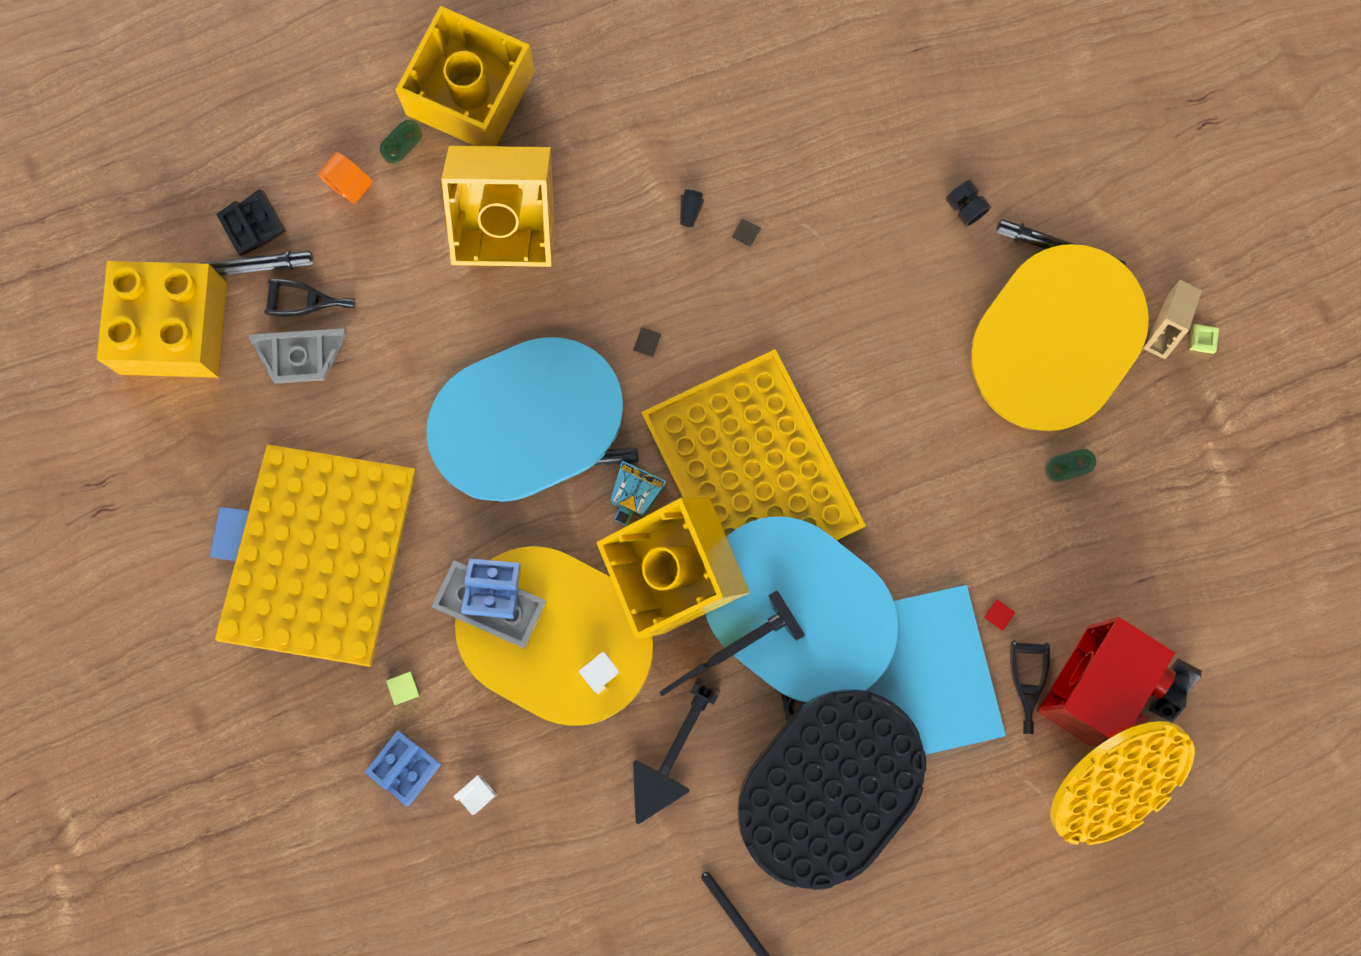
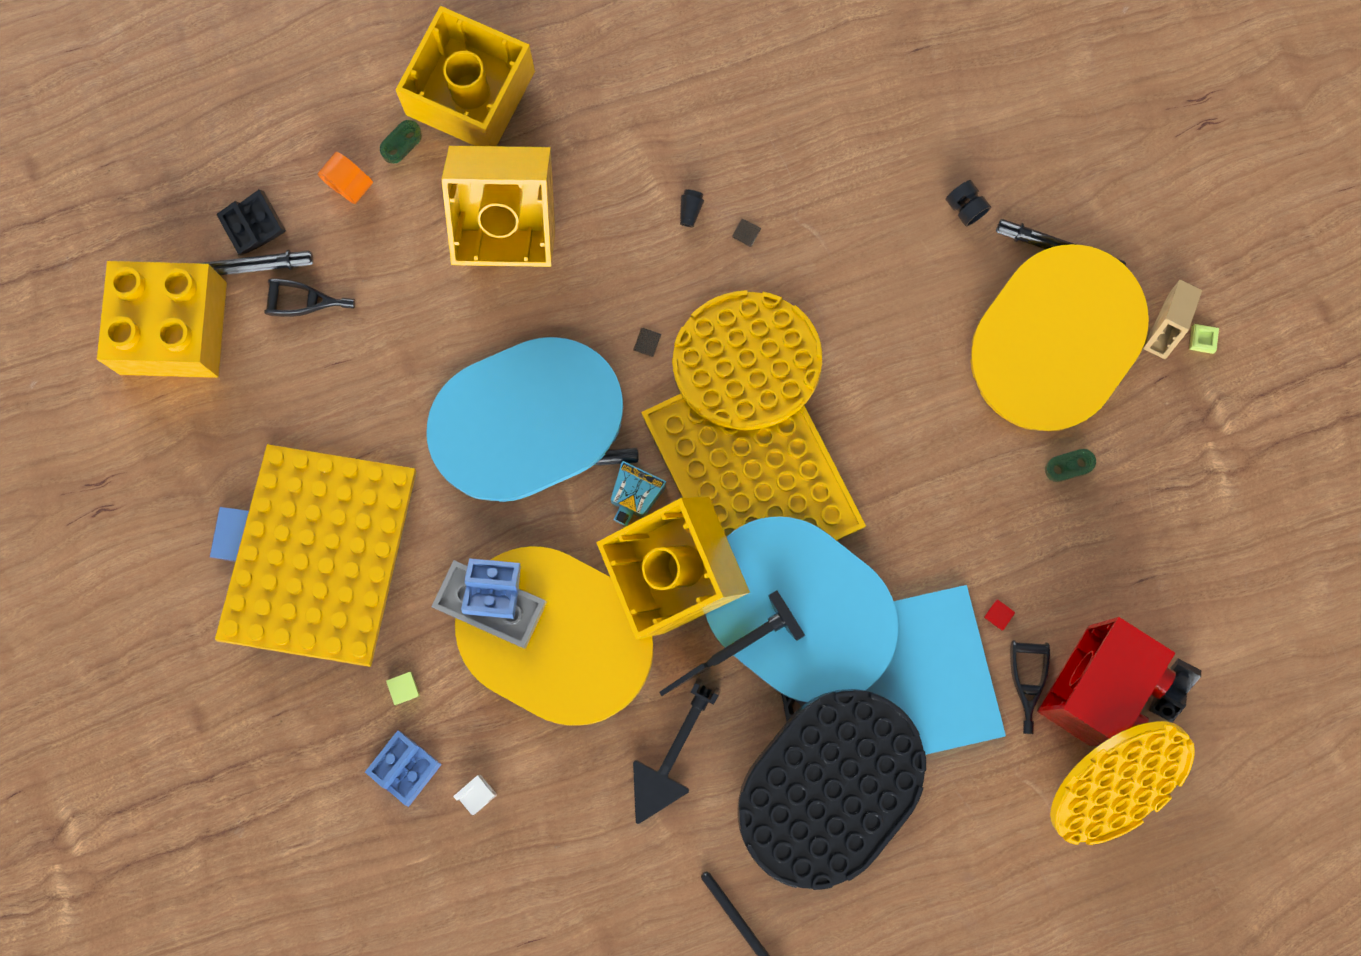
(299, 354): light grey wing -> none
(599, 672): white panel -> none
(747, 360): none -> yellow tile

